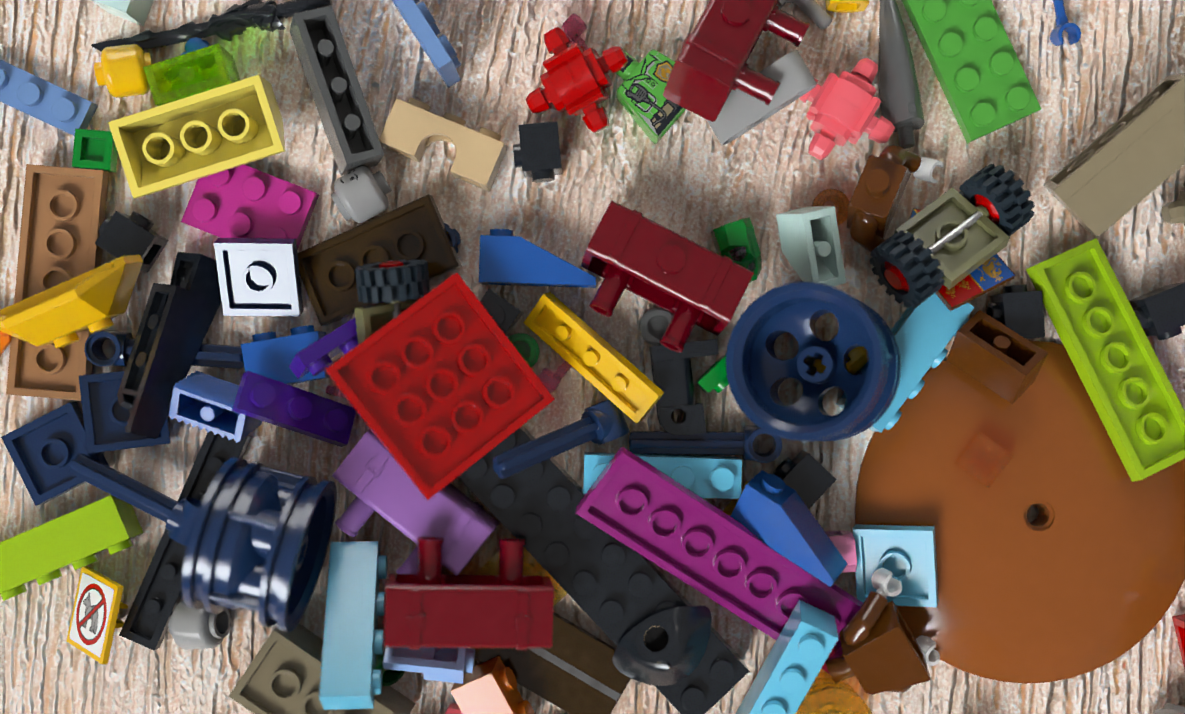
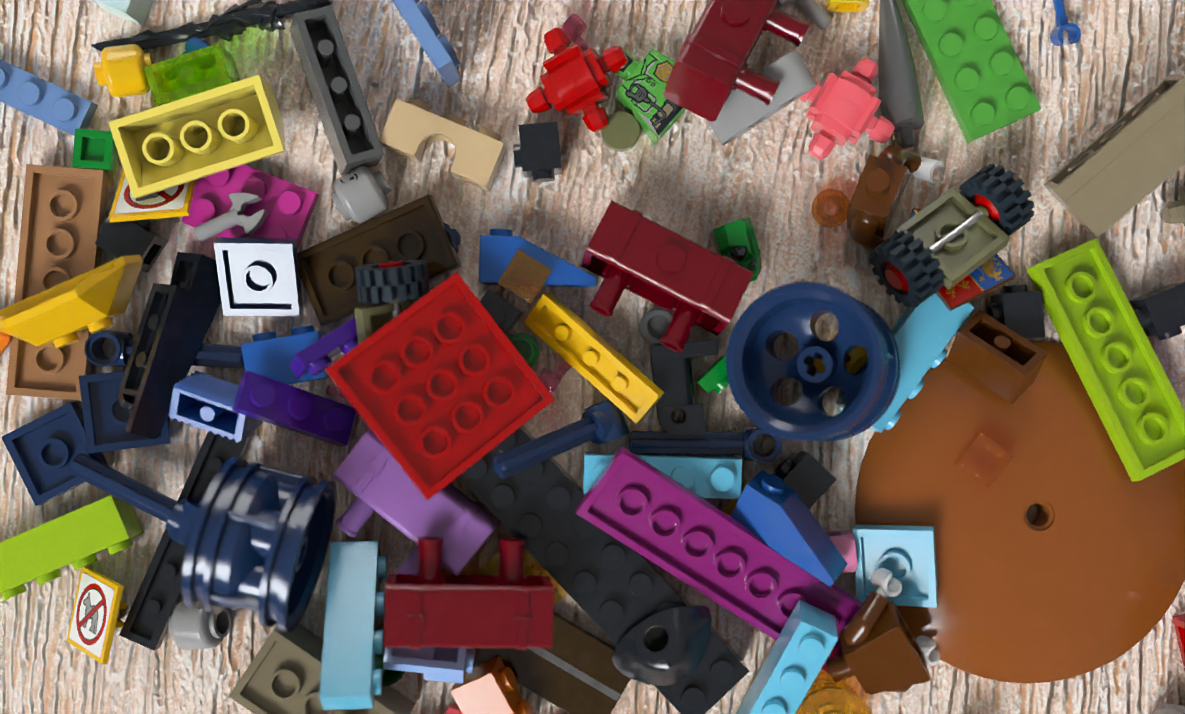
(162, 204): none -> piece
(233, 218): none -> light grey bar
(525, 276): none -> clear orange tile
(621, 132): none -> olive tile
(812, 244): light aqua slope -> none

